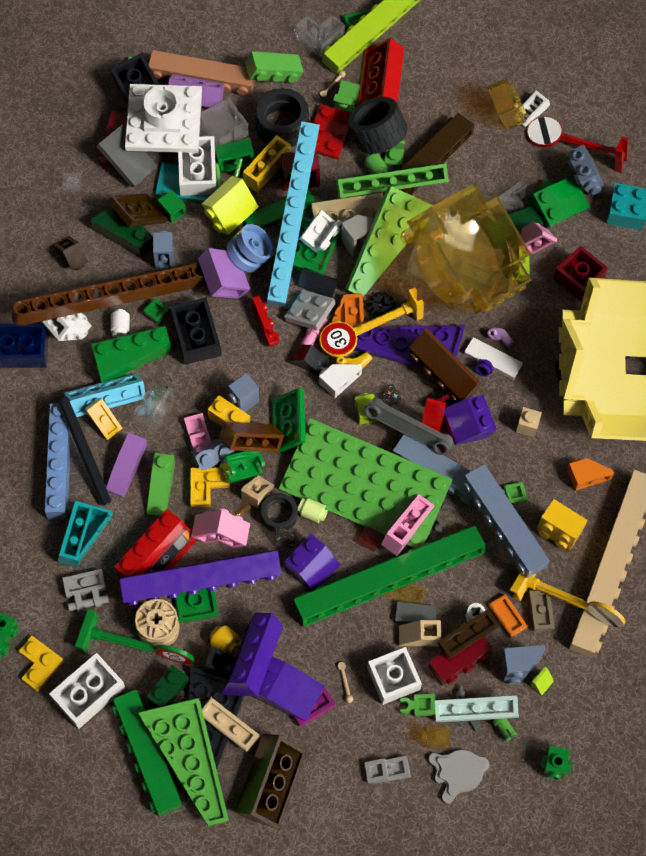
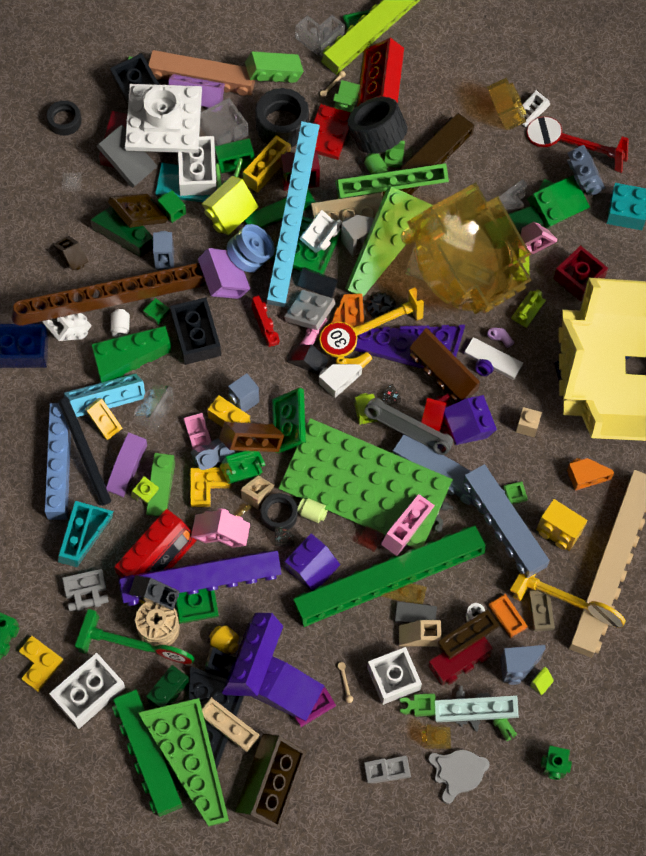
(68, 129): none -> black tyre
(144, 490): none -> lime bracket
(154, 592): none -> black slope
(529, 308): none -> lime hinge

